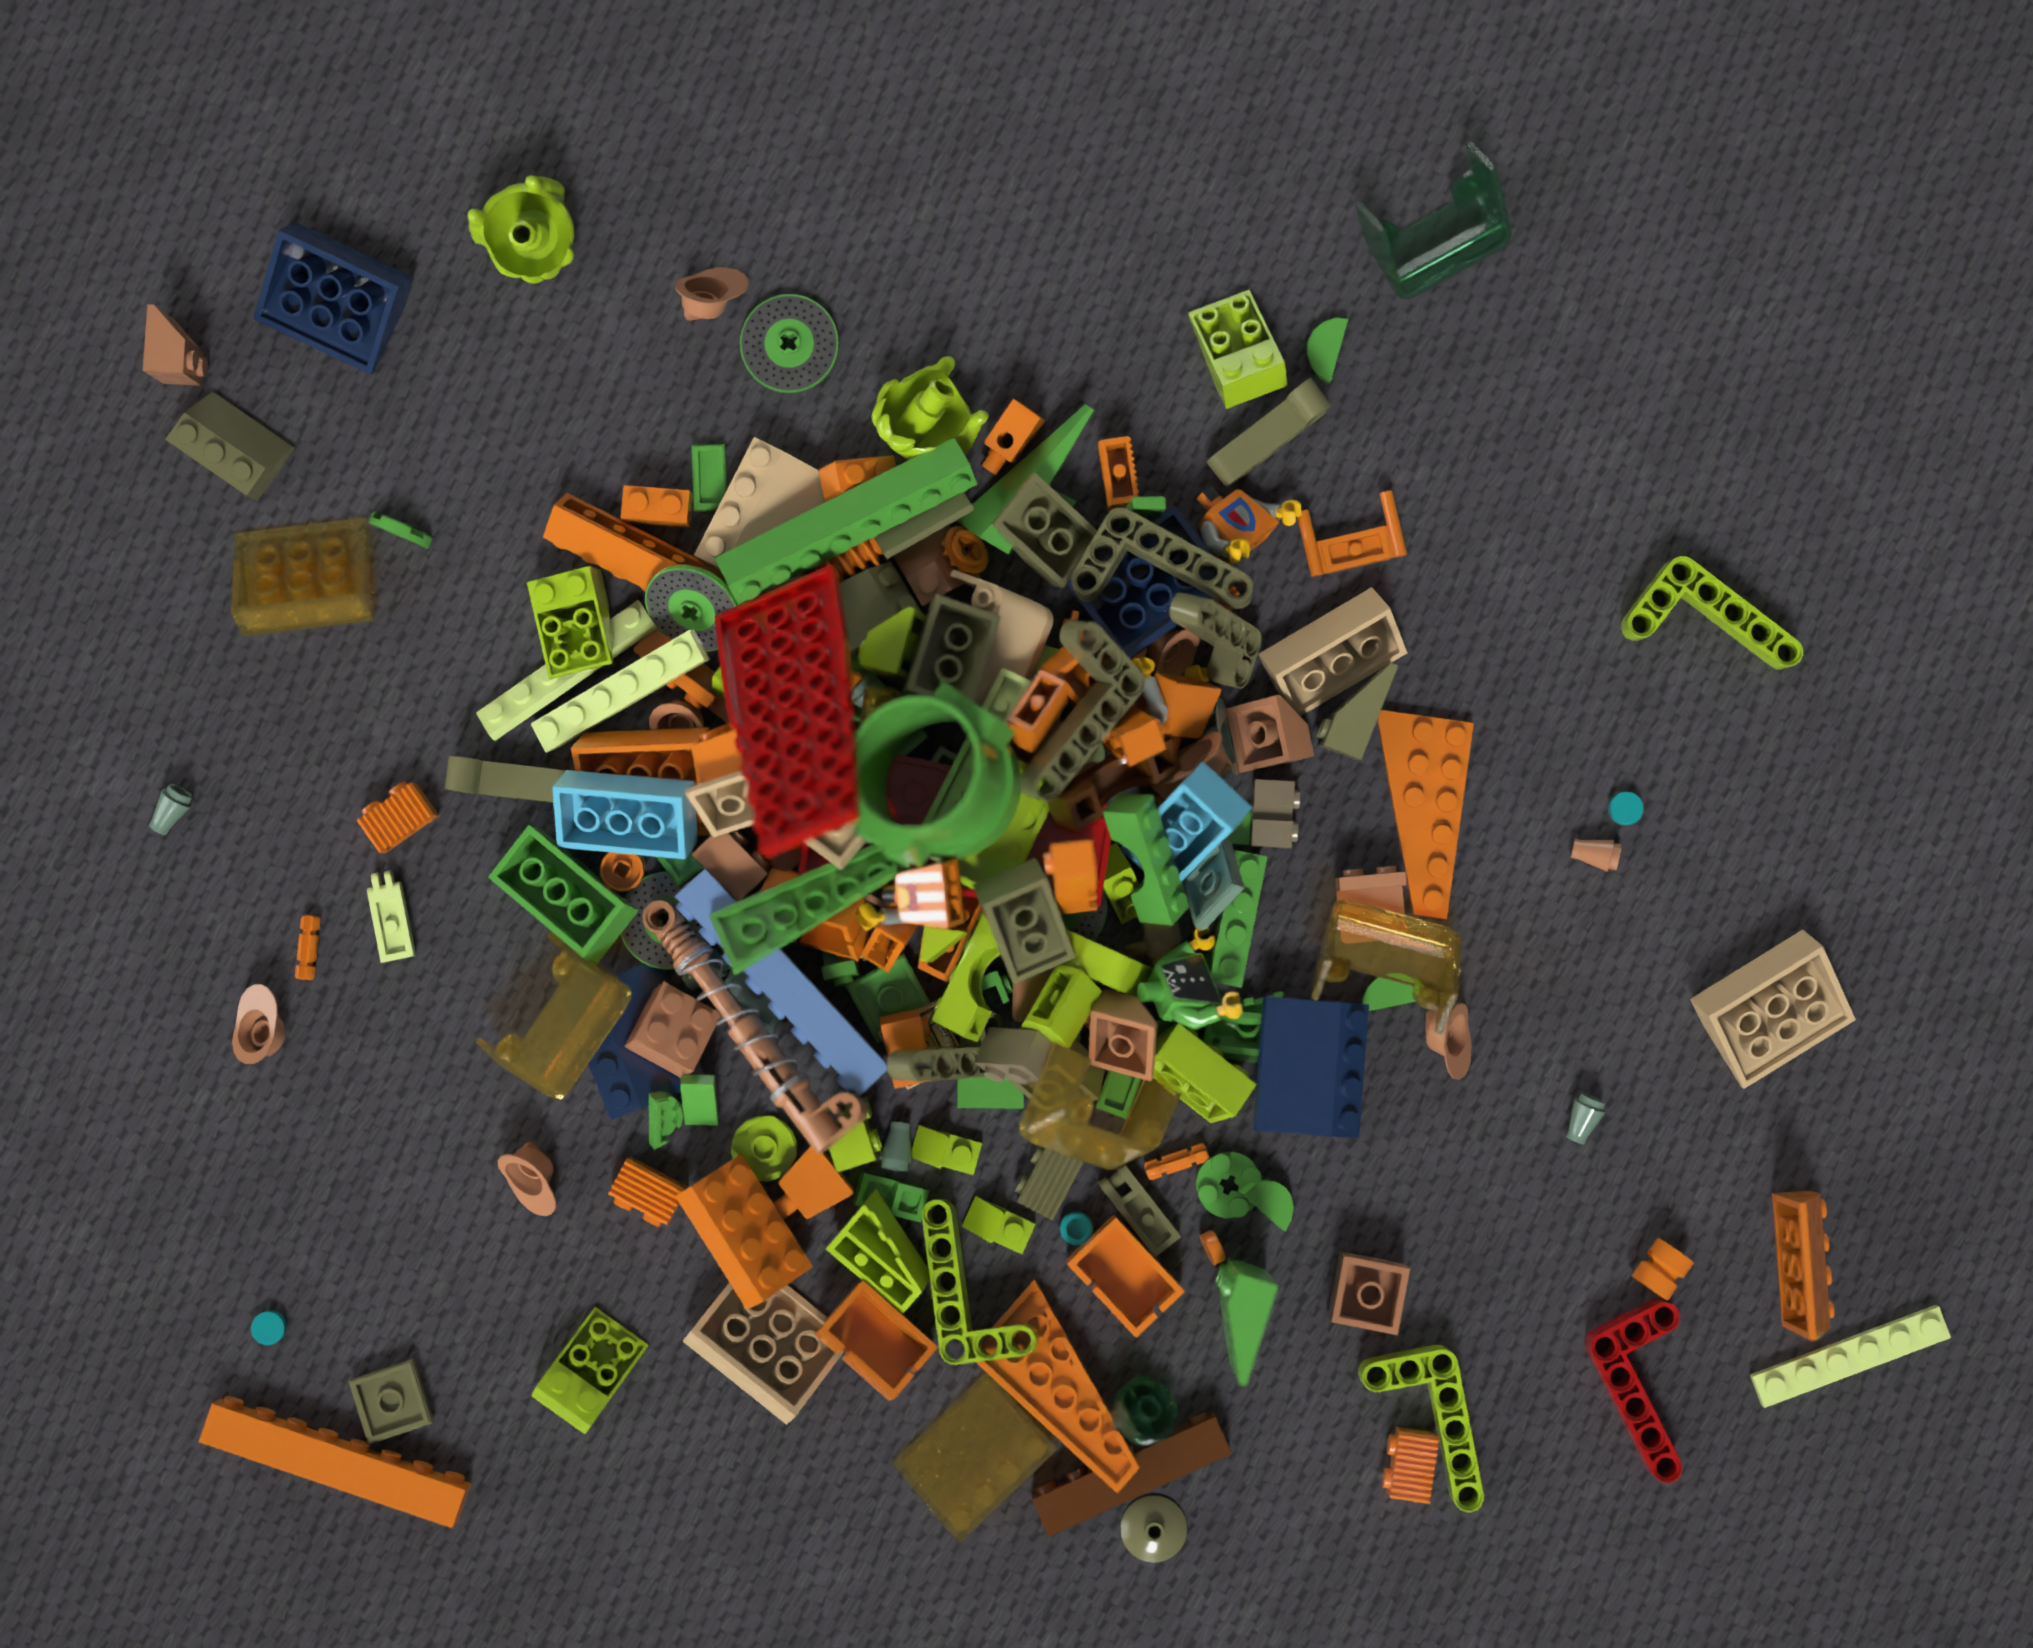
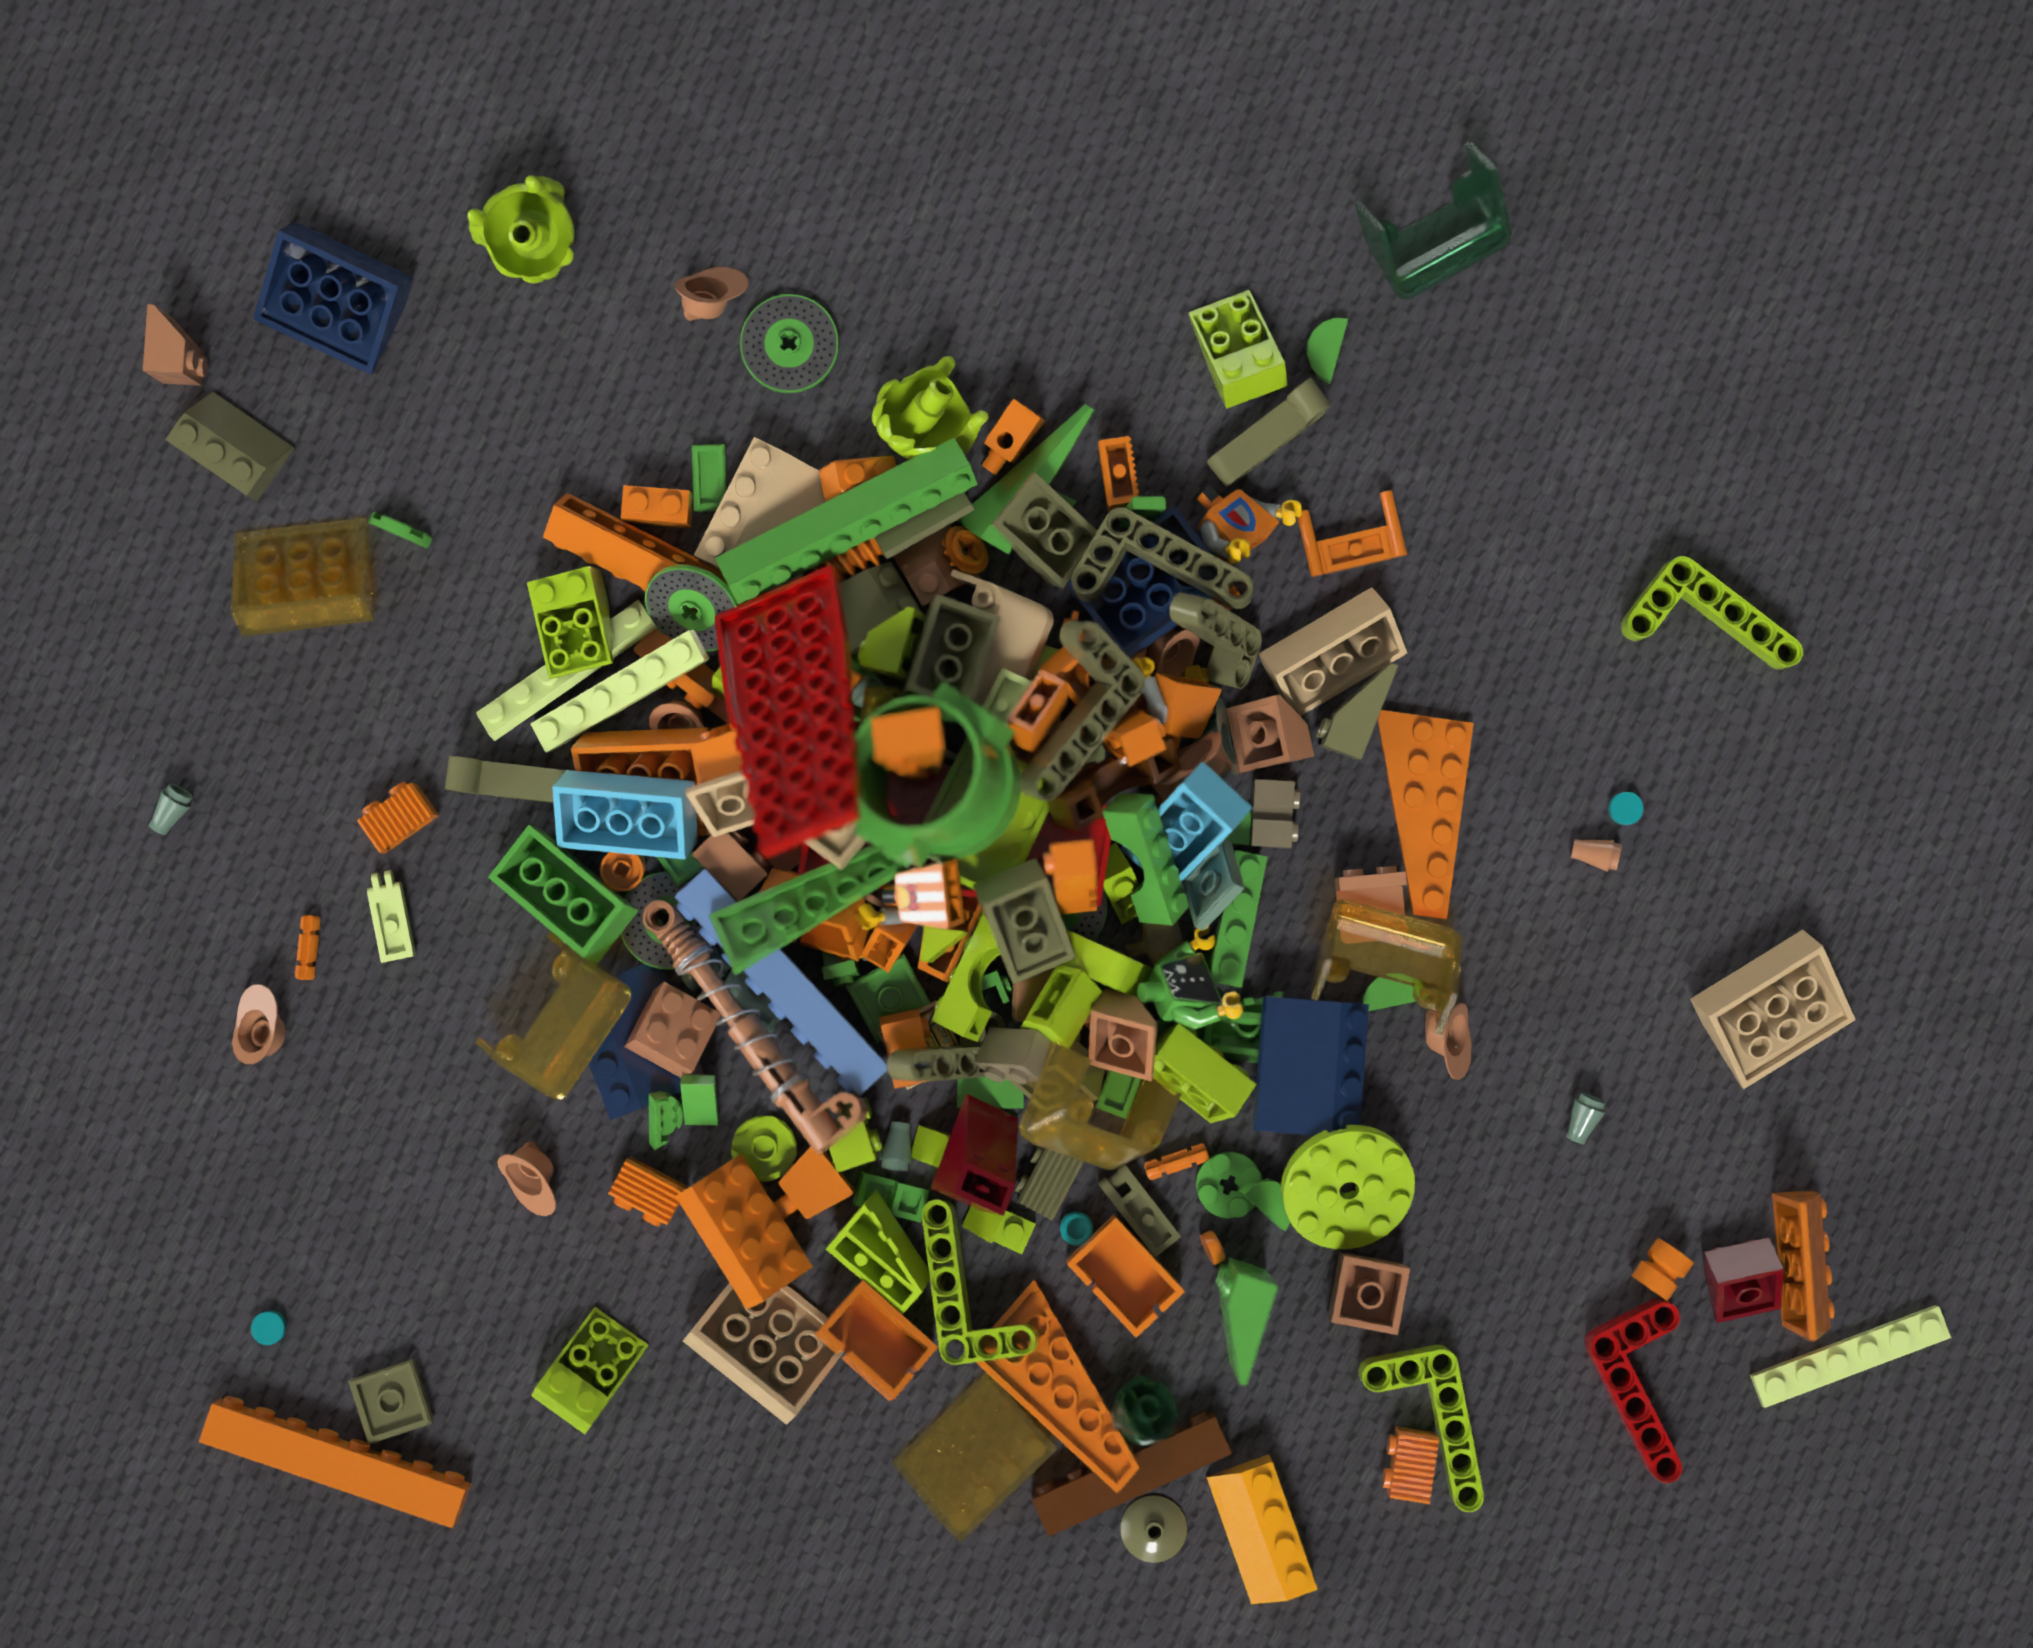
(909, 743): none -> orange wedge
(980, 1157): none -> dark red slope
(1262, 1532): none -> light orange slope
(1354, 1218): none -> lime plate
(1743, 1279): none -> dark red slope

